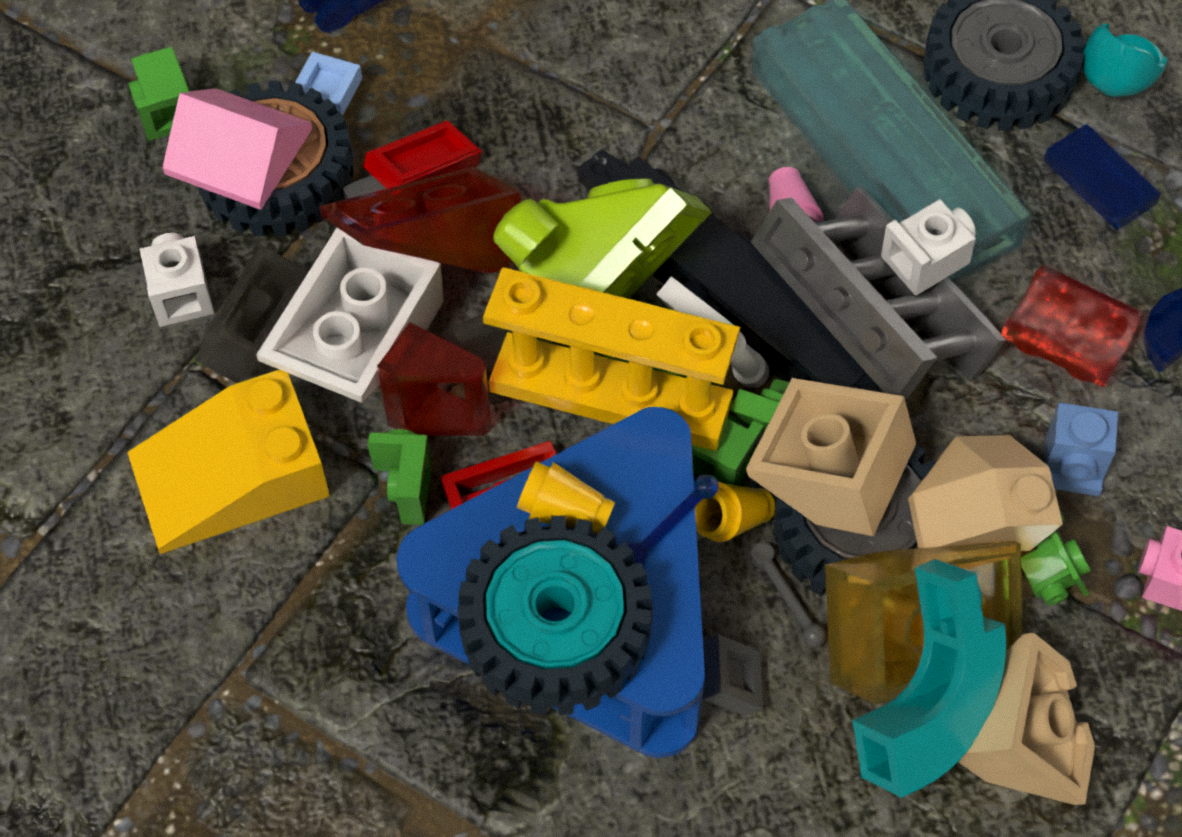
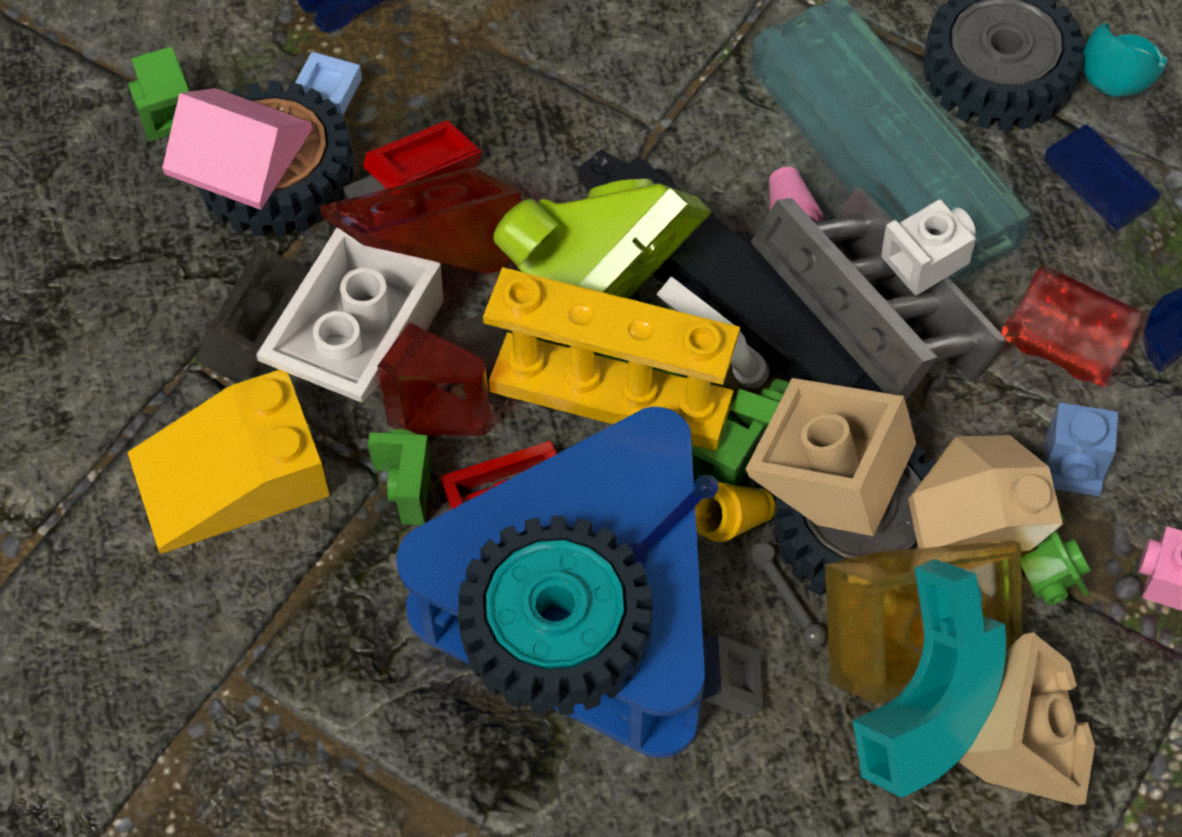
(173, 270): white brick -> none
(559, 493): yellow cone -> none

